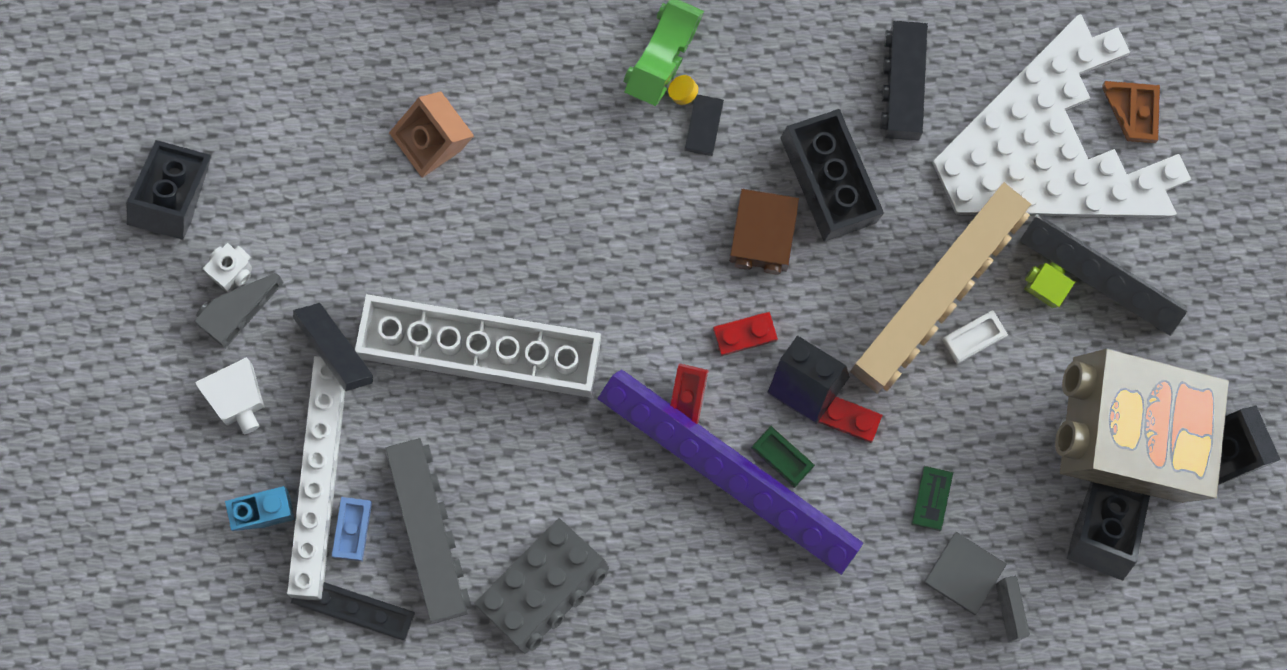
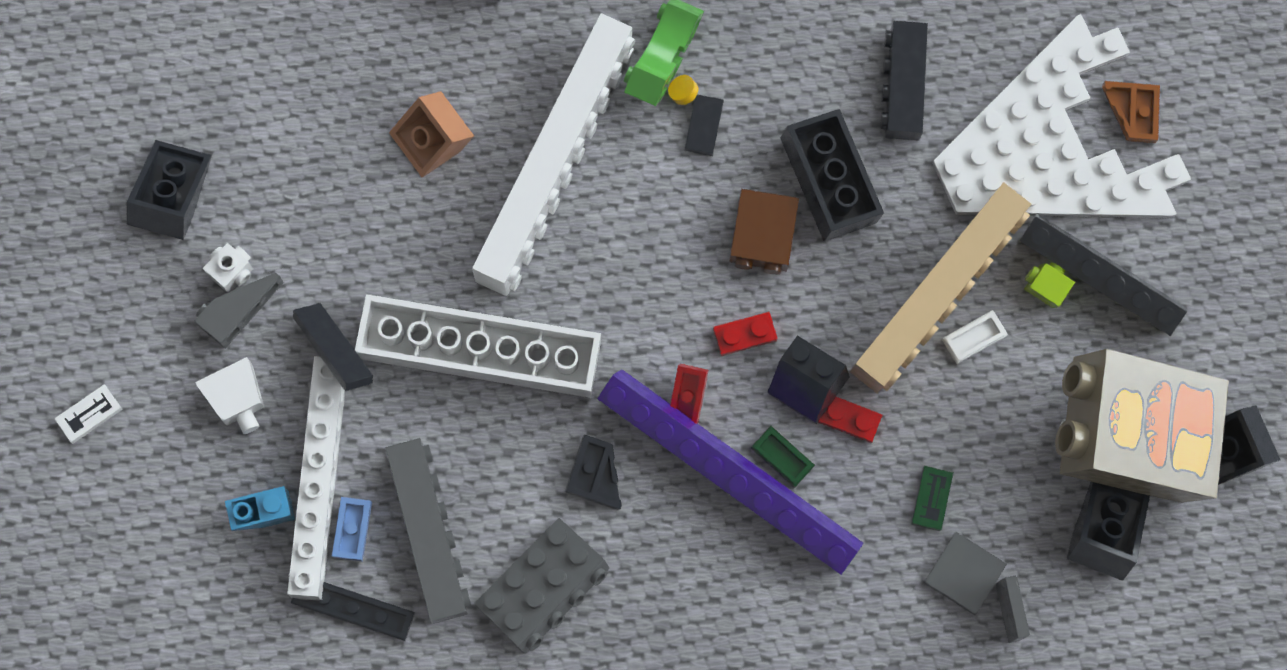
(88, 414): none -> white tile
(553, 156): none -> white brick
(595, 473): none -> black wing

